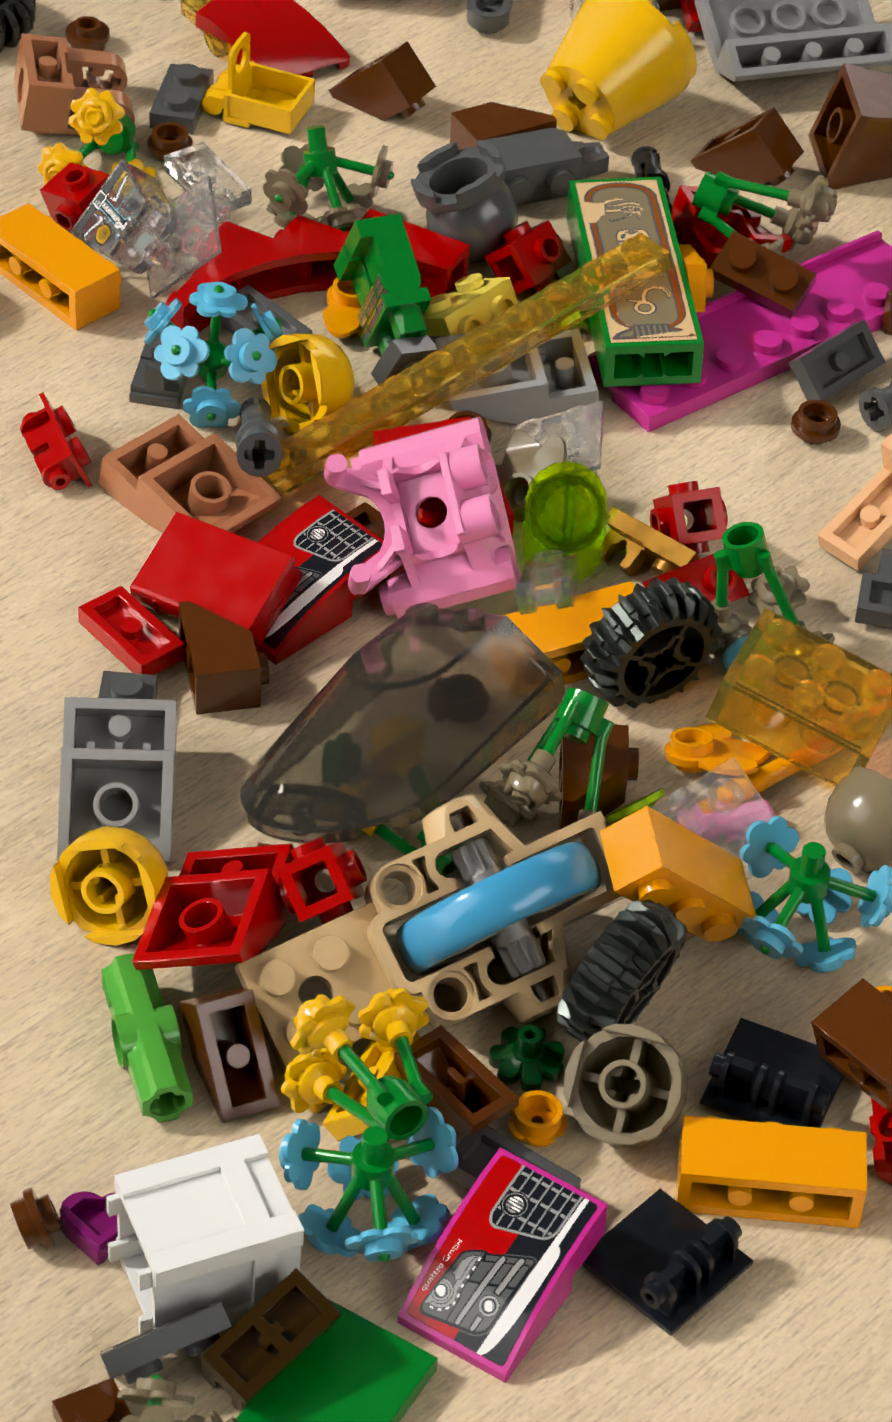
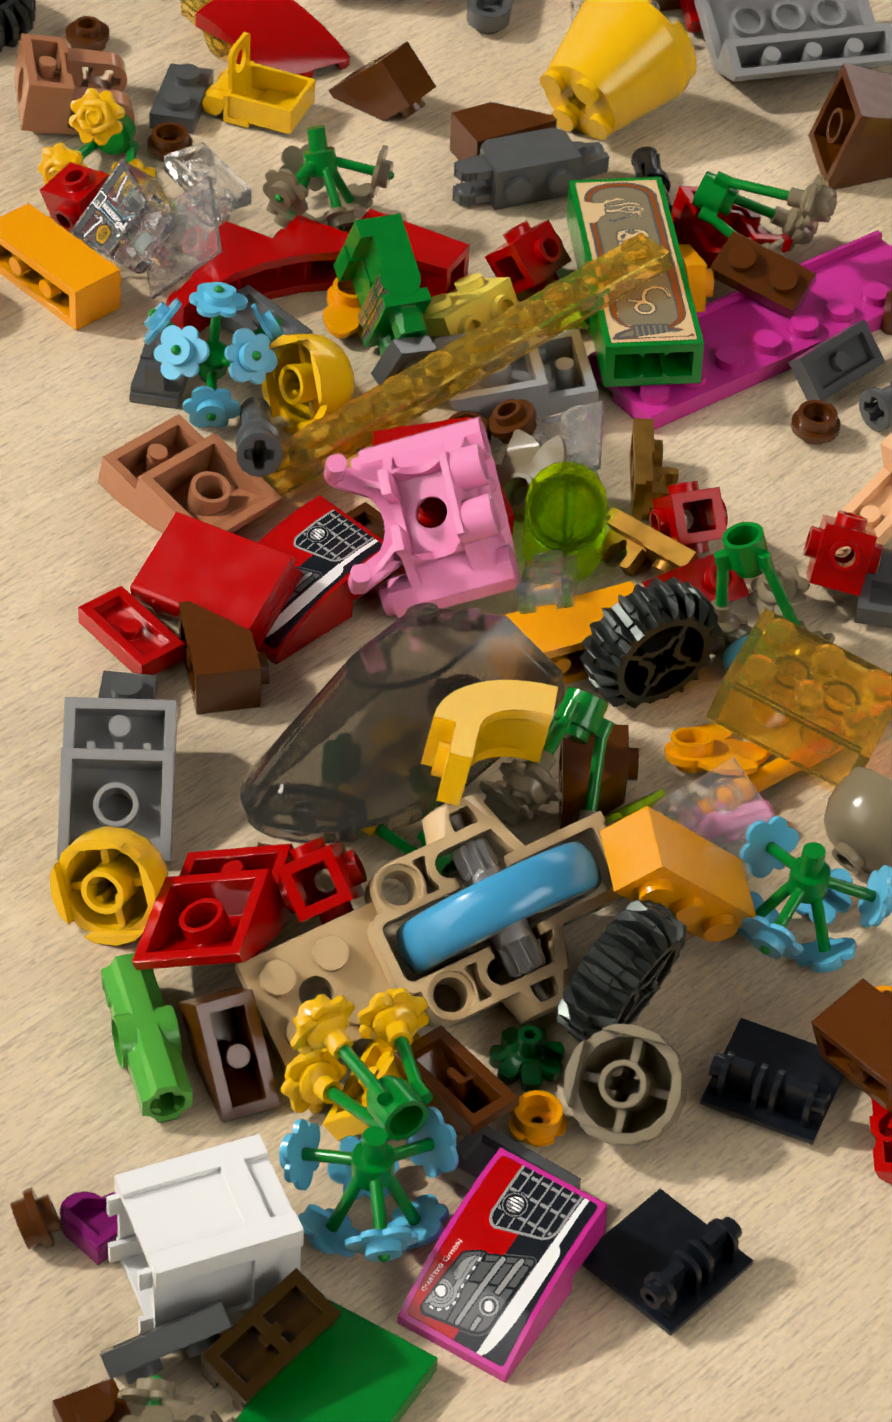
(53, 450): red hinge -> none
(467, 196): dark grey tile -> none
(486, 723): none -> yellow arch
(512, 415): none -> reddish brown plate
(647, 475): none -> pearl gold plate
(753, 151): reddish brown slope -> none
(772, 1171): light orange brick -> none
(845, 570): none -> red brick

